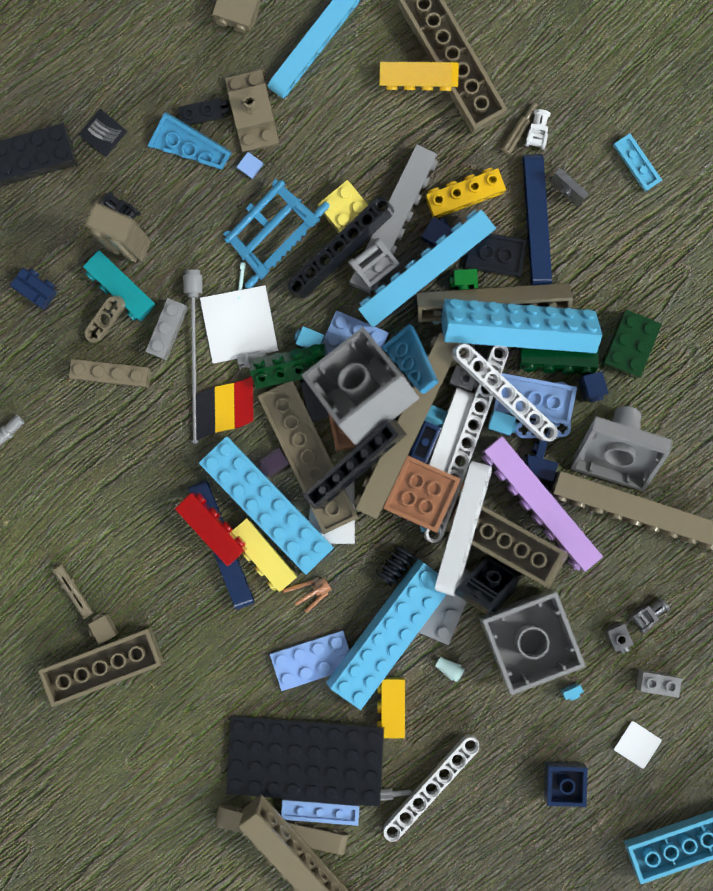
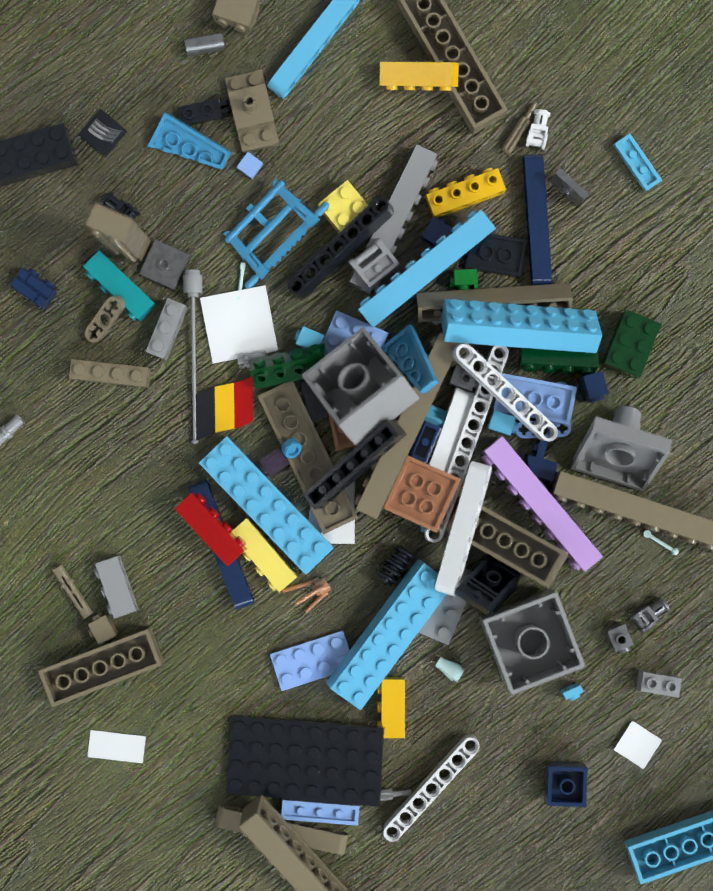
(116, 587): none -> light grey brick
(116, 746): none -> white sticker
(164, 264): none -> flat silver plate
(204, 44): none -> flat silver brick
(291, 448): none -> dark azure tile
(647, 534): none -> light aqua hinge

